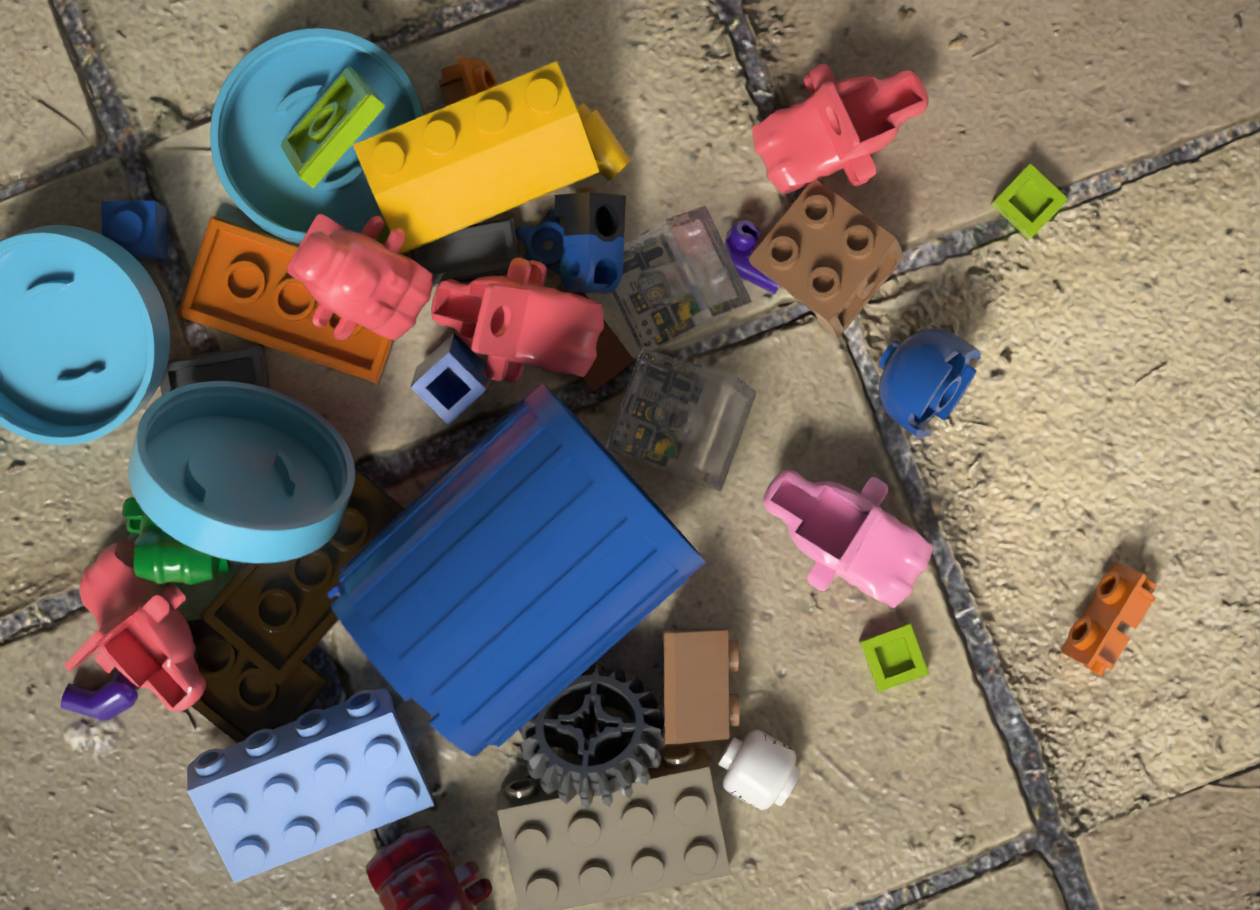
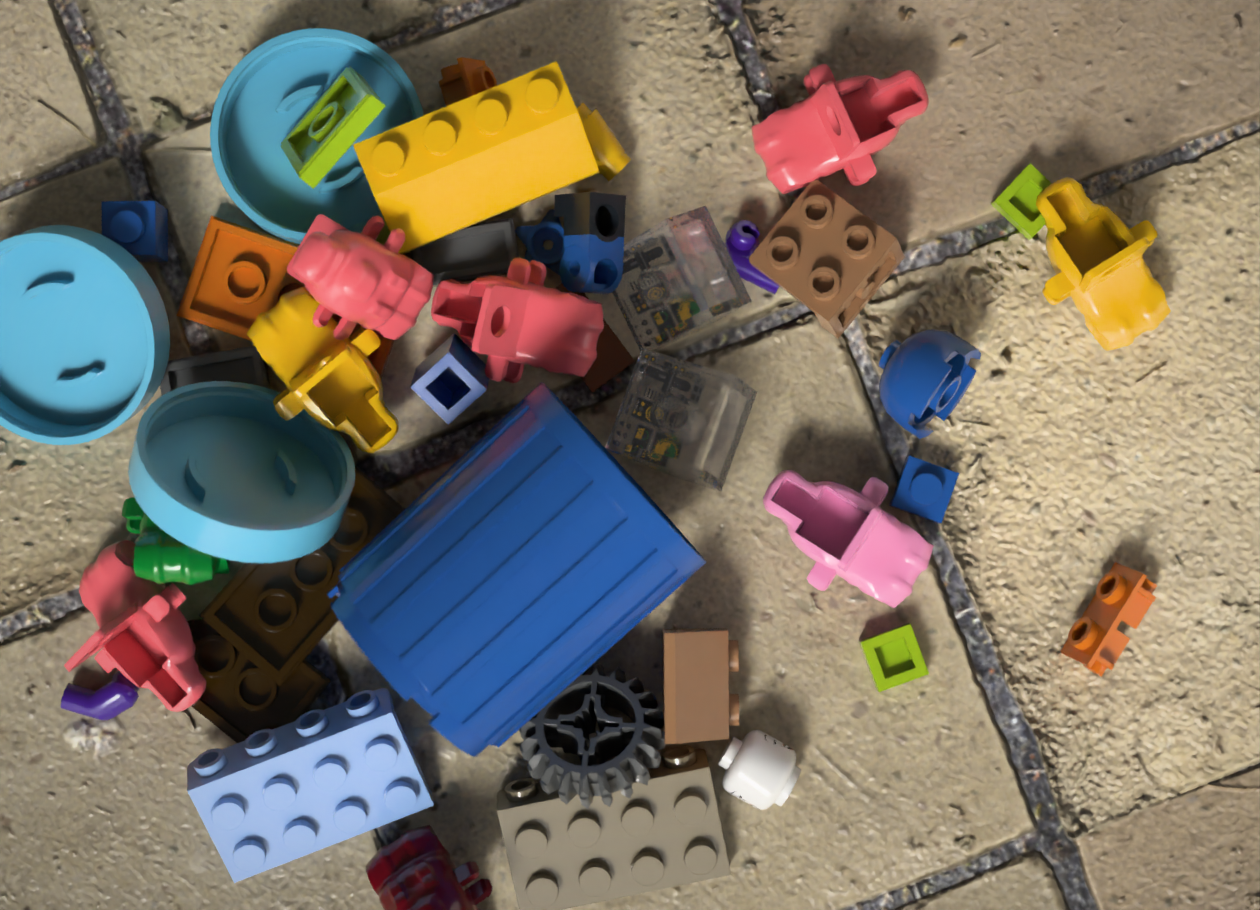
(322, 373): none -> yellow piece
(924, 489): none -> blue plate
(1100, 265): none -> yellow piece

